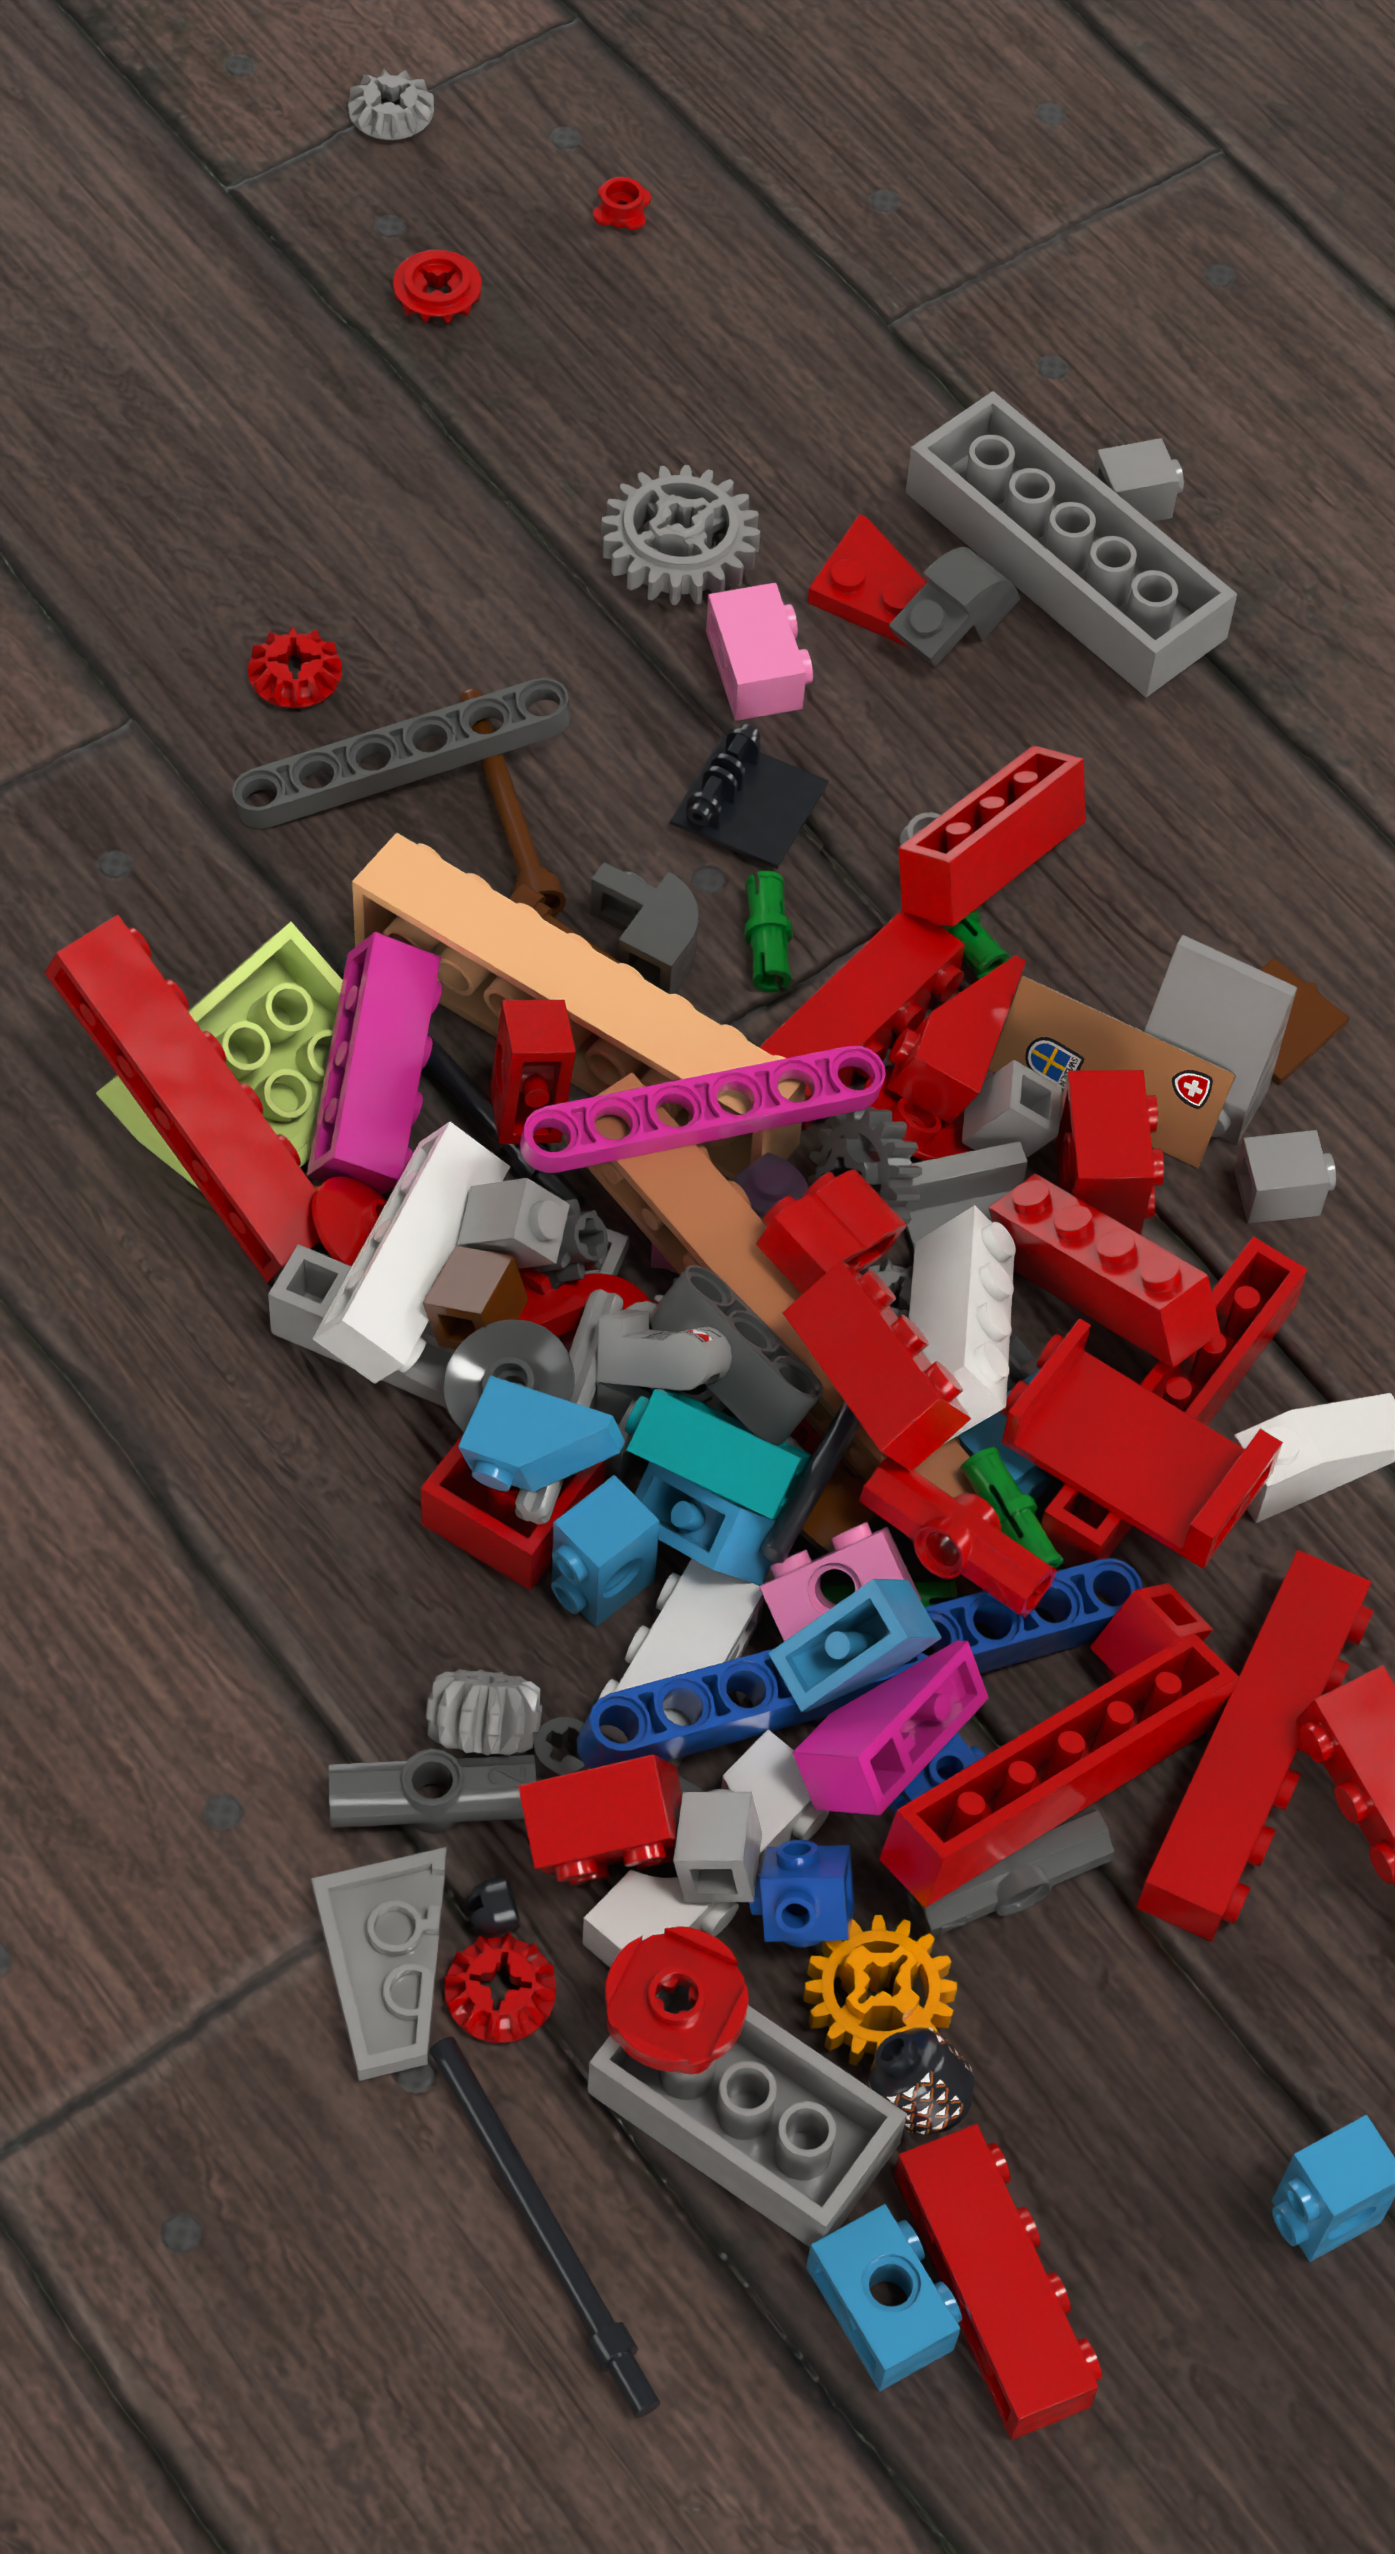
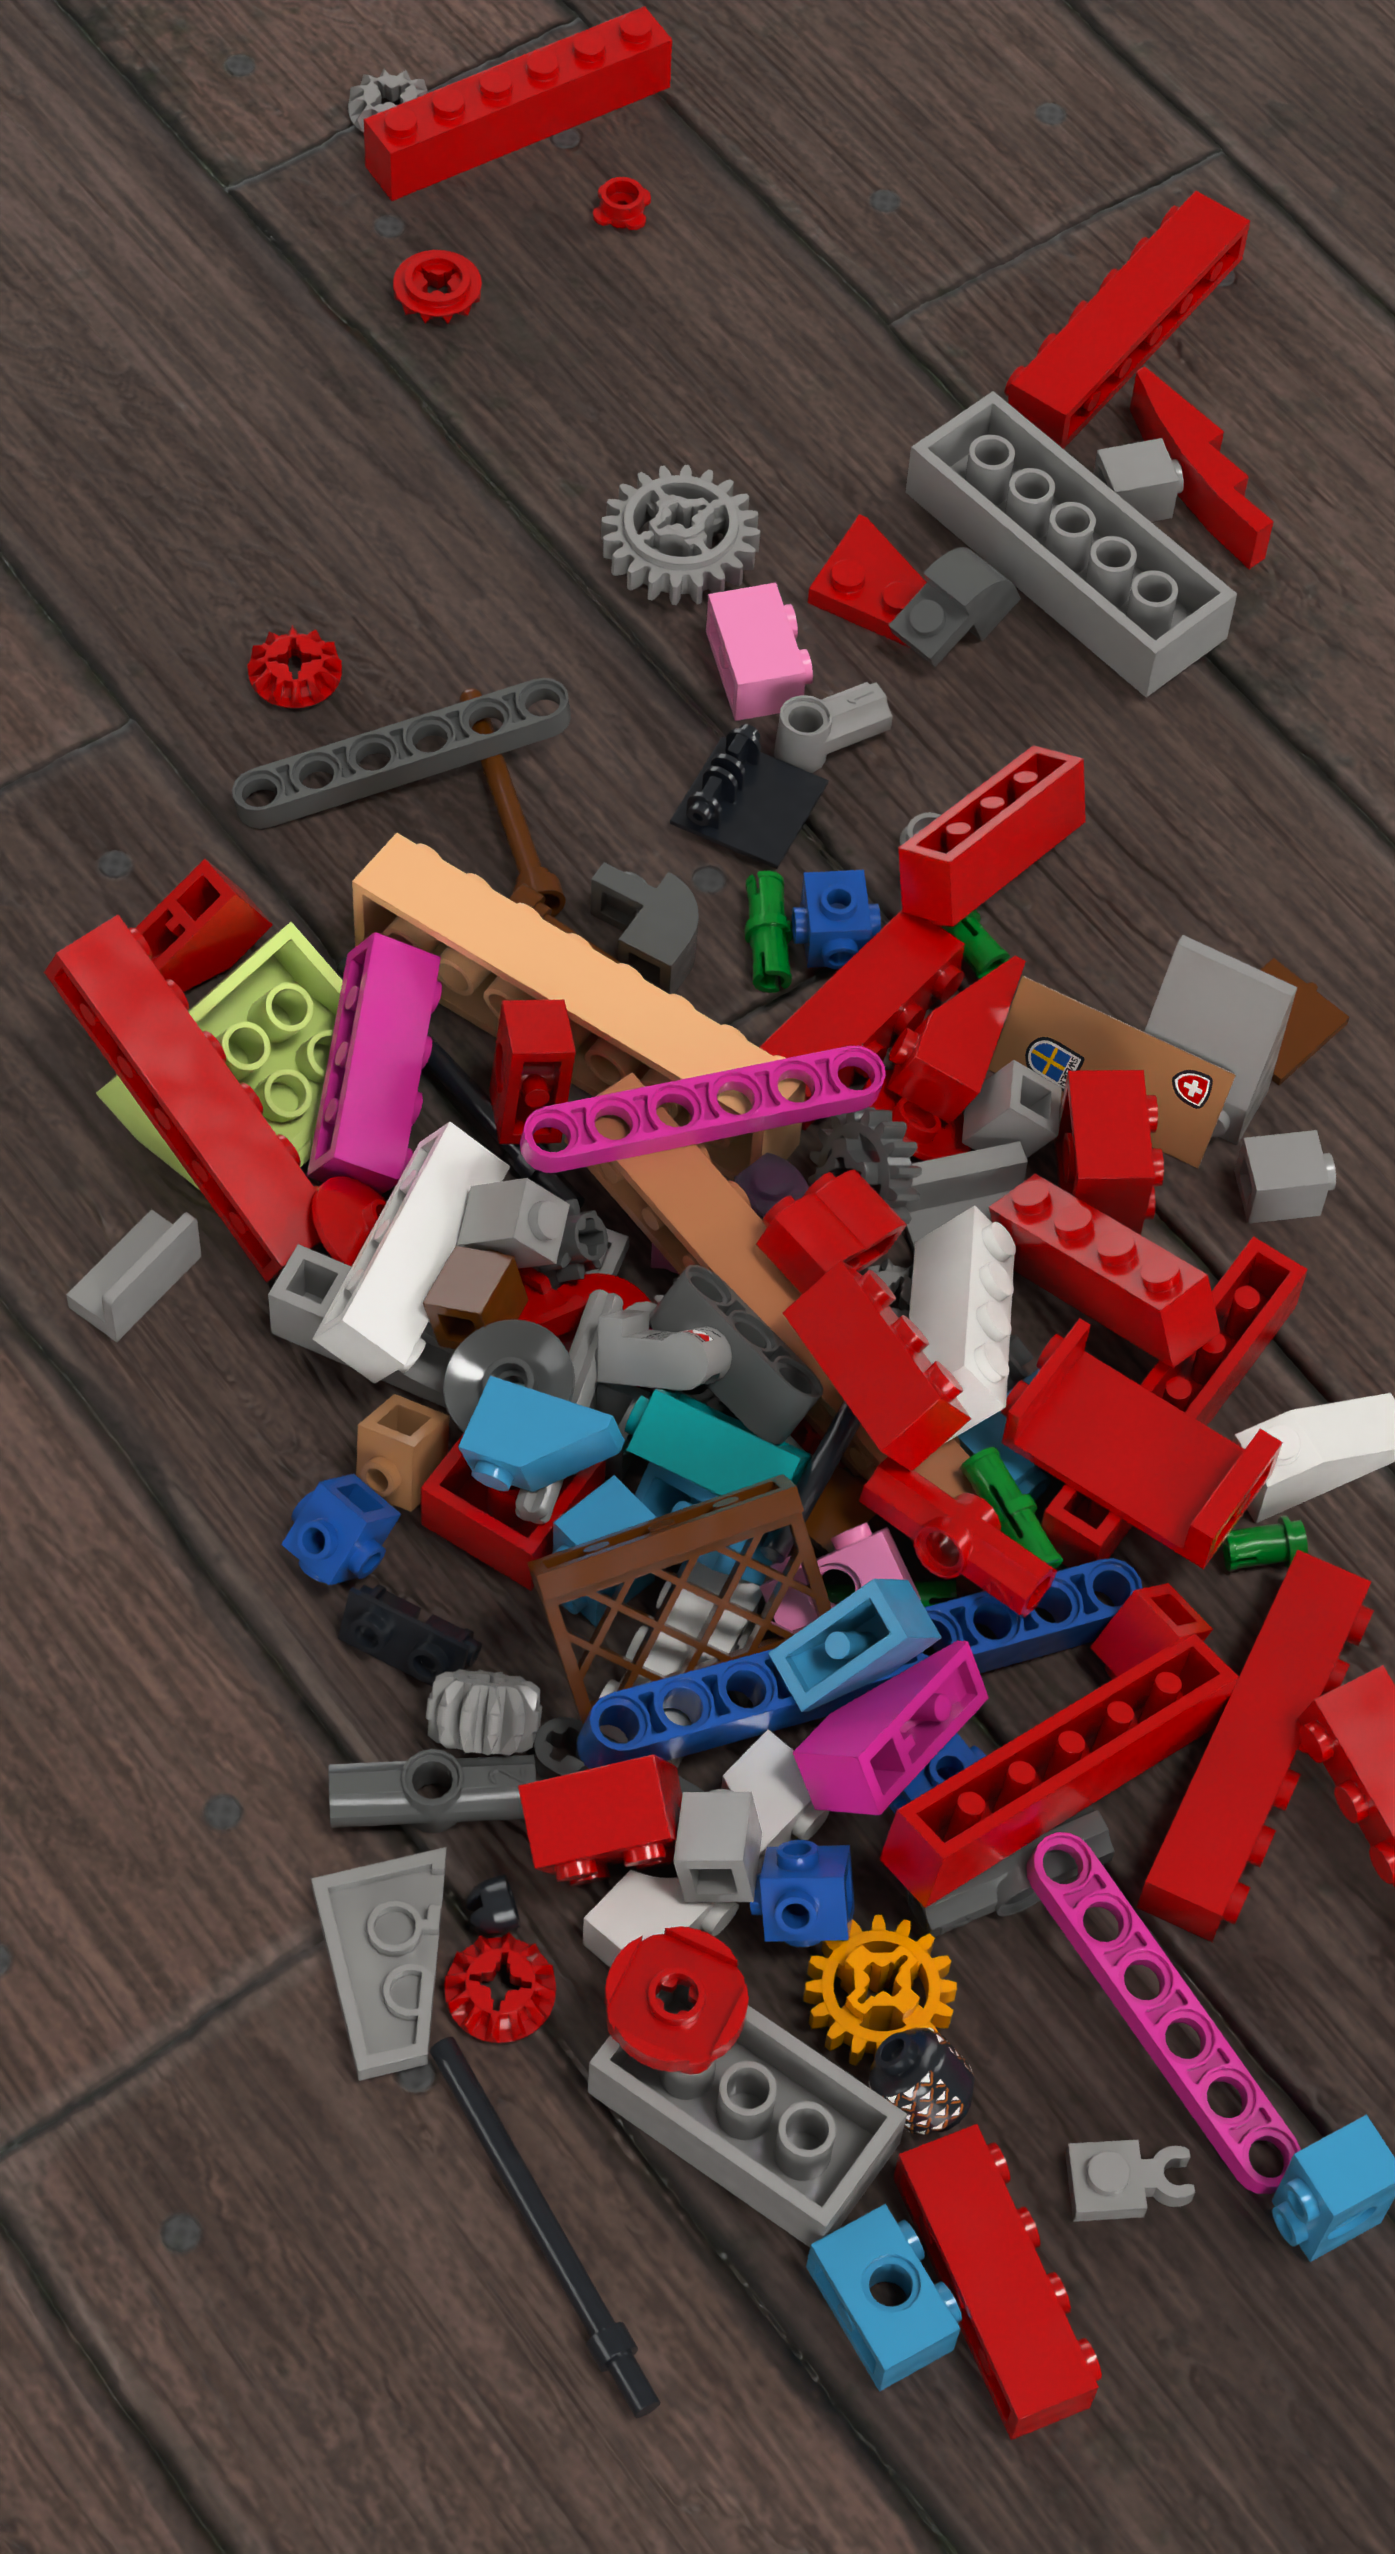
(136, 1273): none -> light grey panel
(202, 927): none -> red slope
(340, 1530): none -> blue brick
(390, 1632): none -> black hinge
(401, 1449): none -> medium nougat brick
(517, 103): none -> red brick
(666, 1542): none -> reddish brown fence
(816, 727): none -> light grey piece
(834, 917): none -> blue brick
(1113, 2180): none -> light grey plate
(1128, 317): none -> red brick
(1173, 2004): none -> dark pink beam
(1212, 483): none -> red slope
(1264, 1544): none -> green pin

